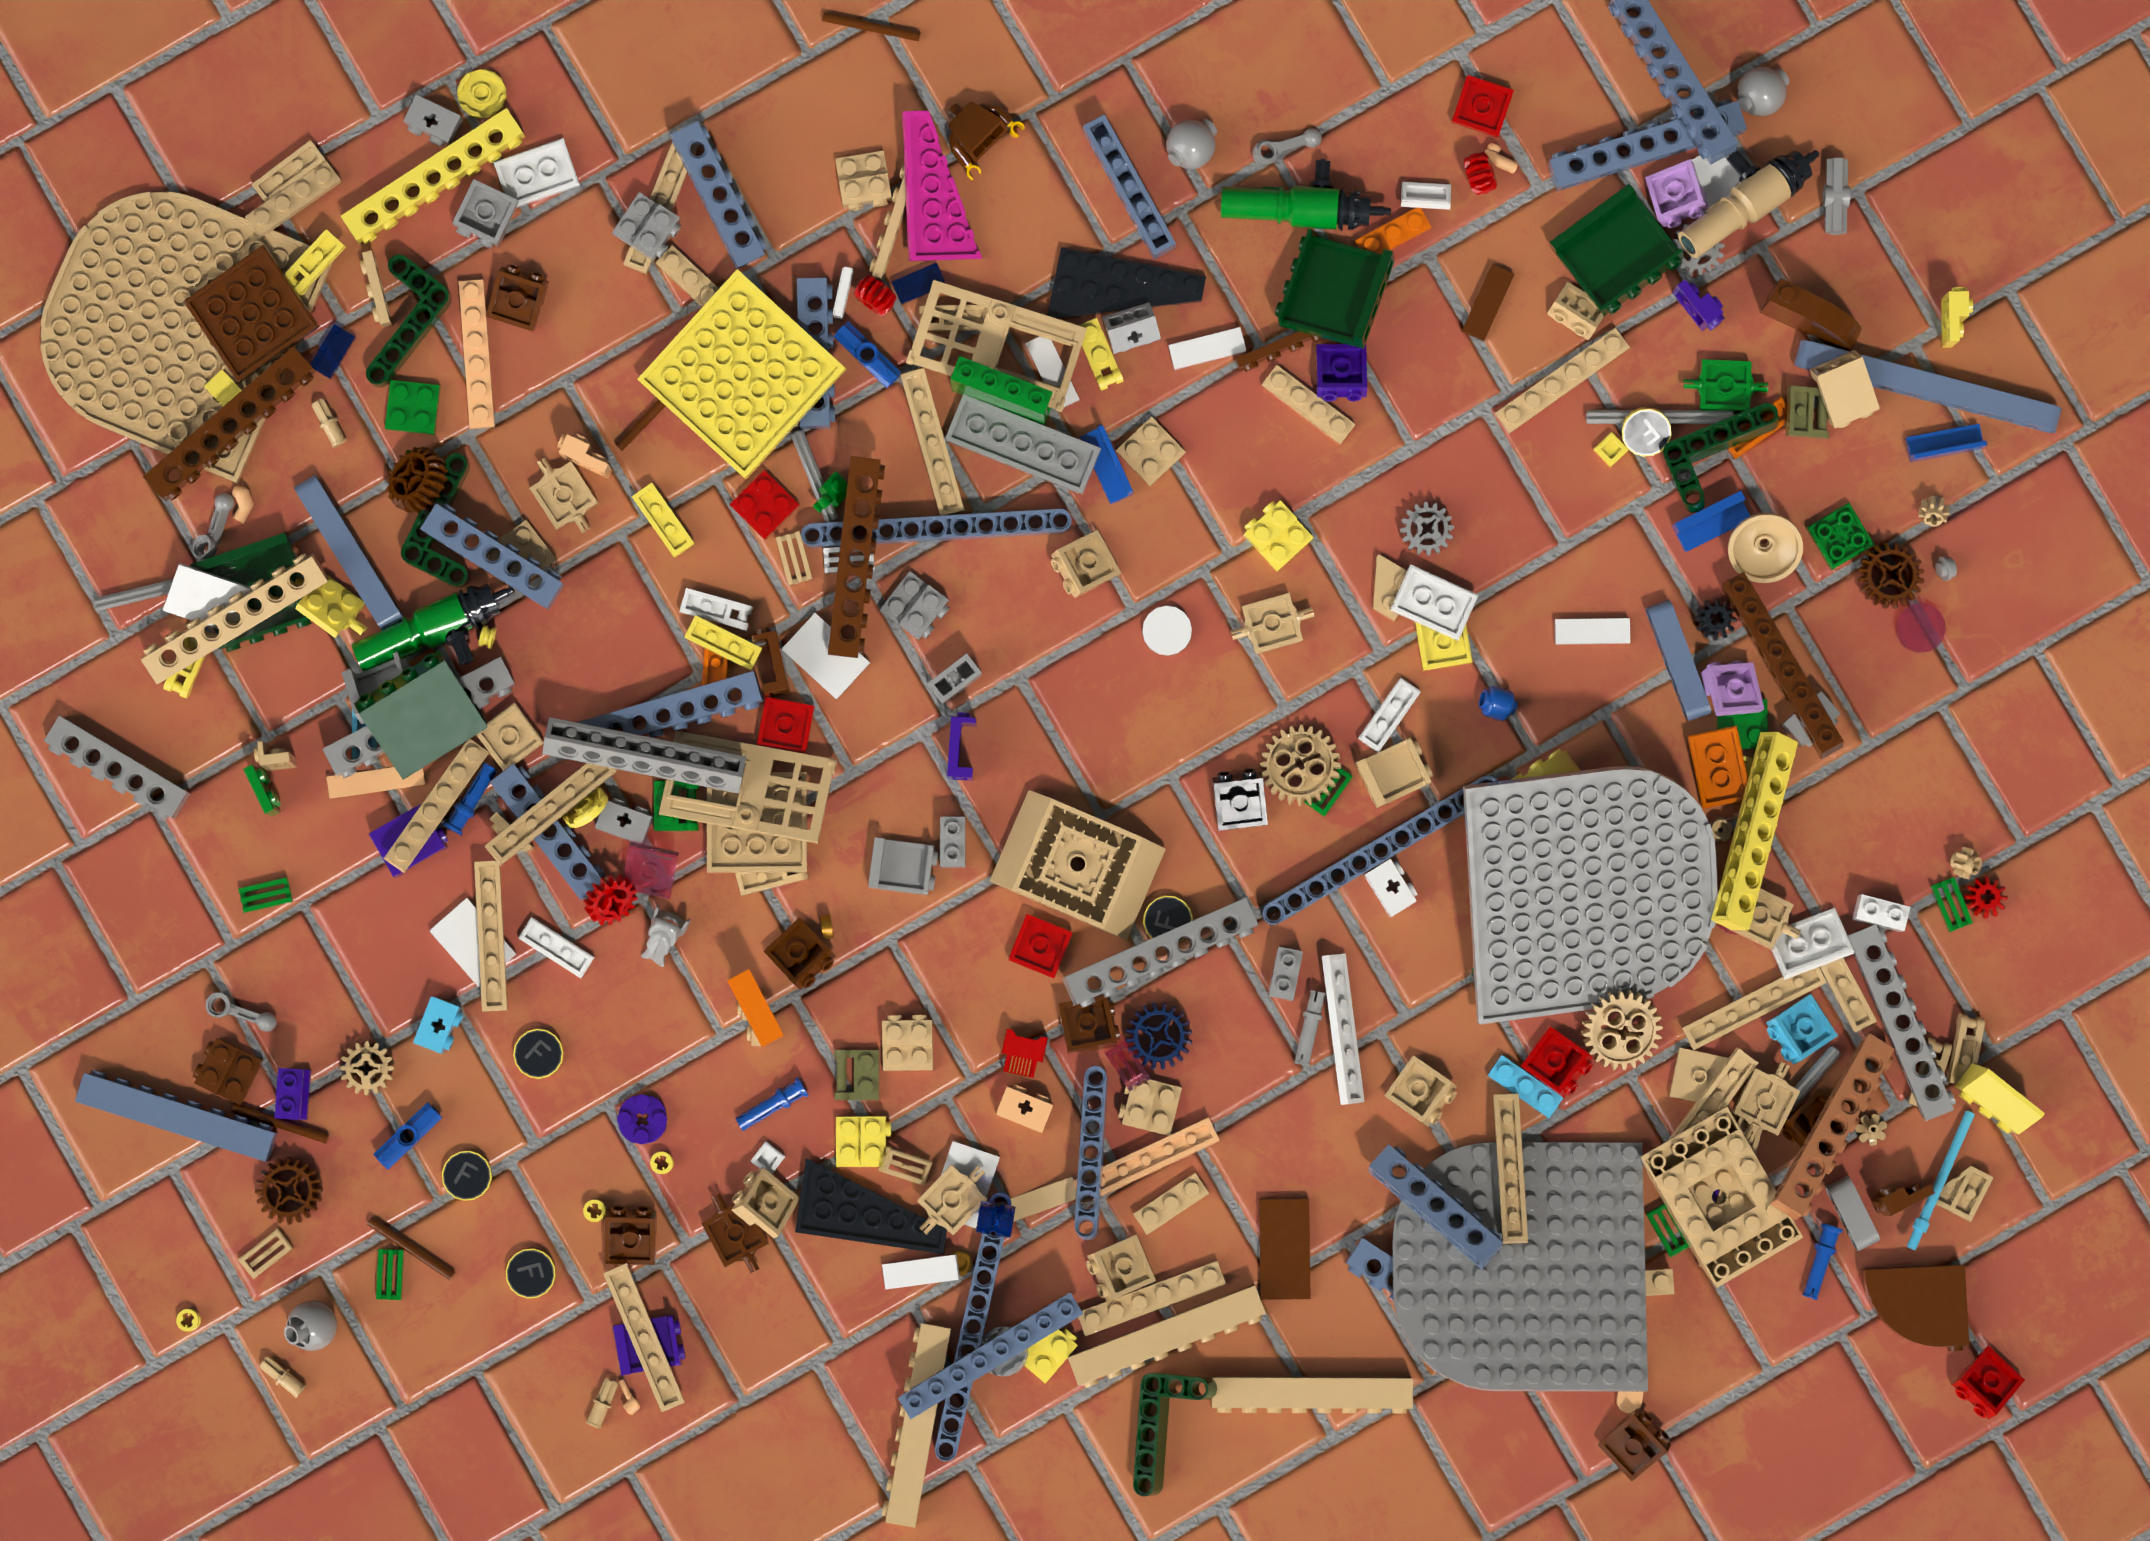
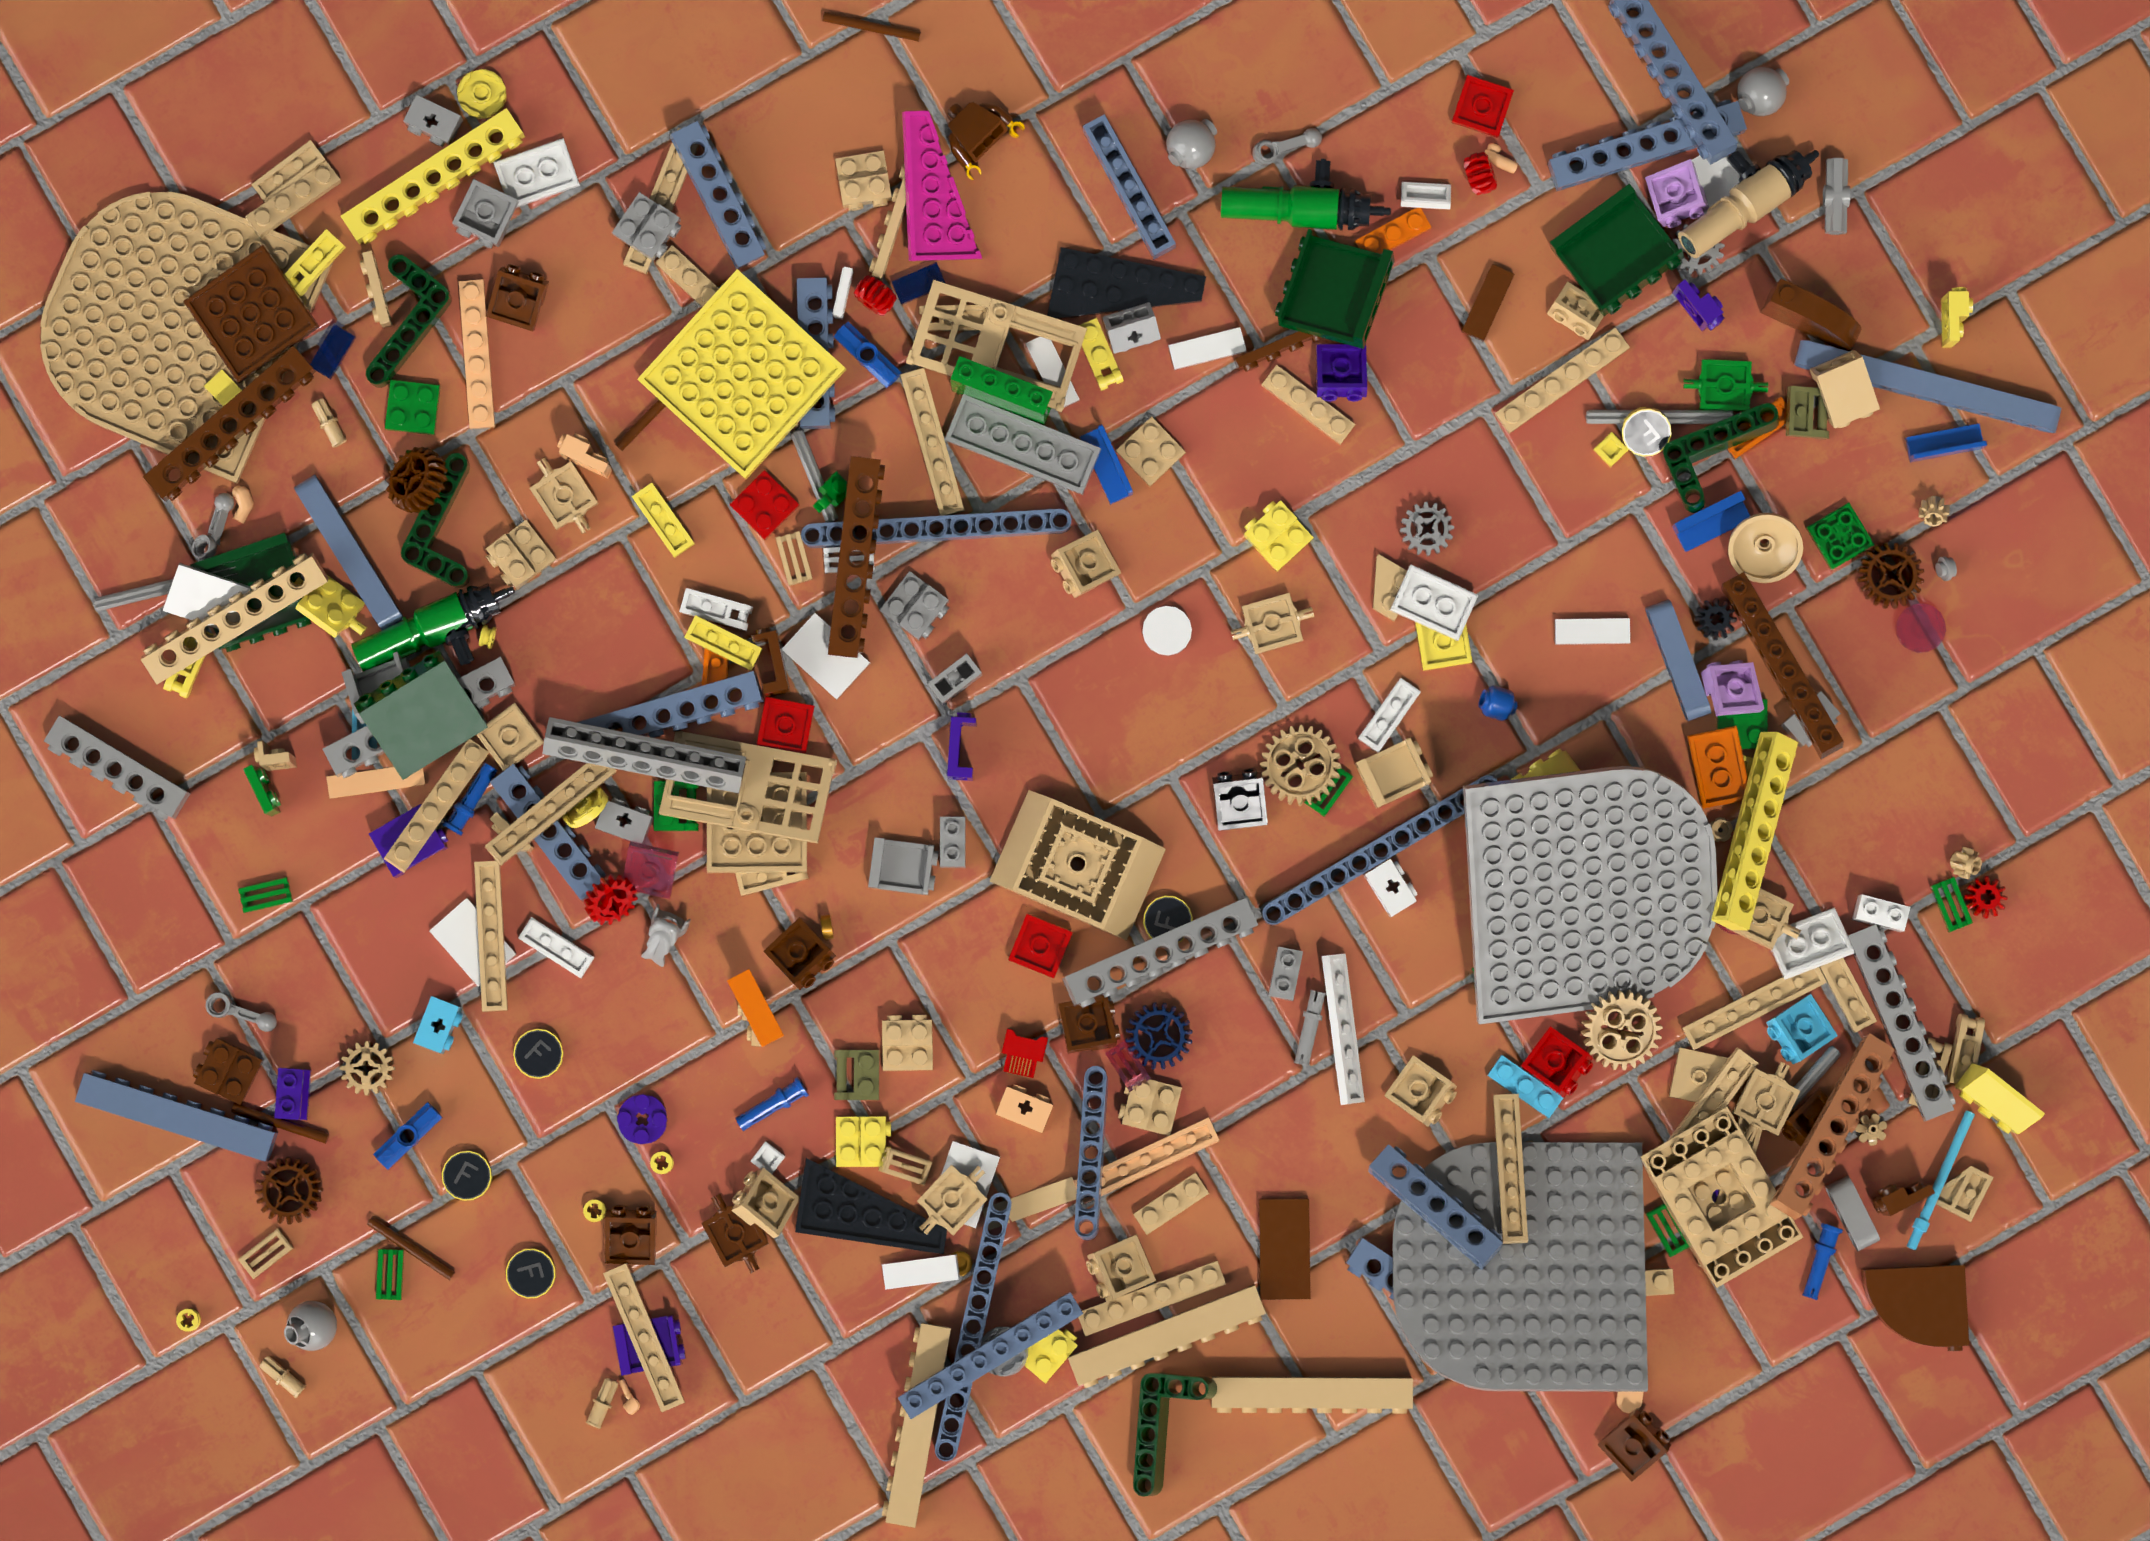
(436, 525): sand blue brick -> none
(995, 1219): clear blue wheel -> none
(1988, 1383): red plate -> none

